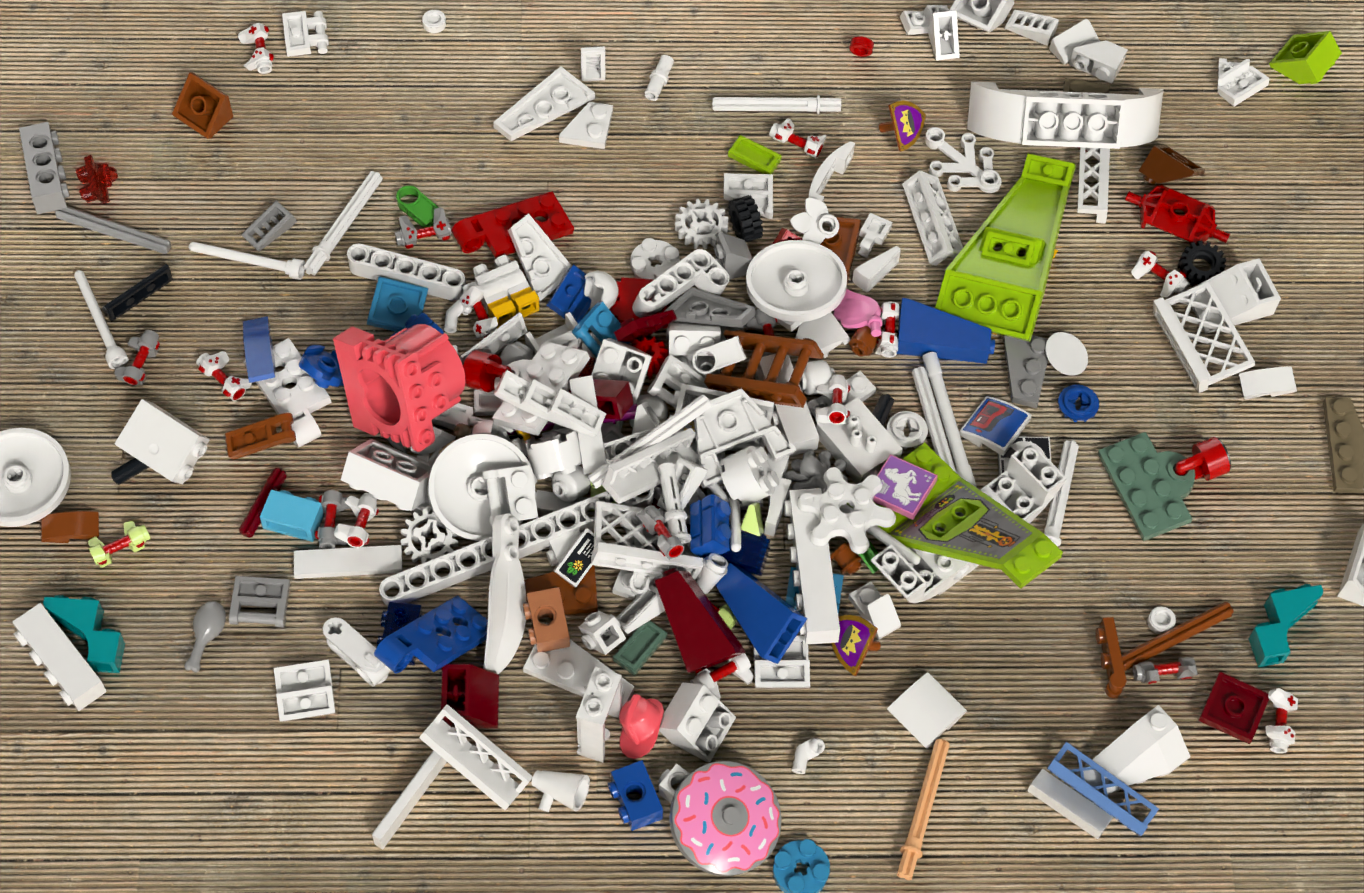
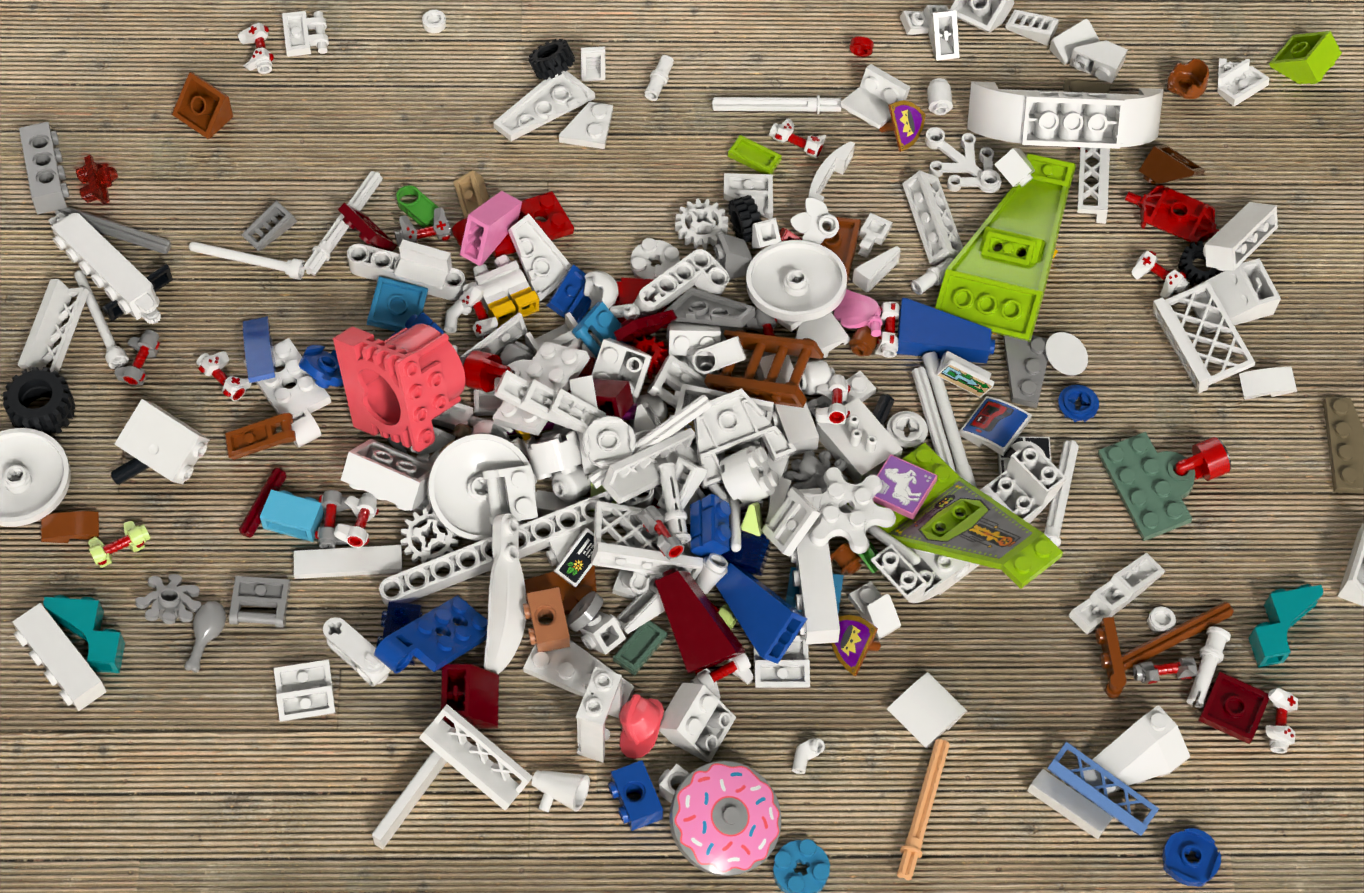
(36, 385): none -> black tyre
(48, 329): none -> white fence
(106, 266): none -> white hinge
(169, 600): none -> light grey animal
(369, 231): none -> dark red plate
(423, 265): none -> white panel
(471, 192): none -> tan slope
(489, 226): none -> bright pink slope
(551, 59): none -> black tyre
(584, 611): none -> light grey piece
(608, 441): none -> white tile
(627, 311): none -> white arm
(765, 233): none -> white slope
(791, 522): none -> white plate
(874, 95): none -> white bracket
(932, 277): none -> white pin
(939, 96): none -> white brick
(964, 374): none -> panel
(1015, 167): none -> white slope
(1117, 593): none -> white slope
(1189, 79): none -> dark orange hair
(1206, 852): none -> blue plate
(1211, 656): none -> white pin
(1241, 236): none -> white brick

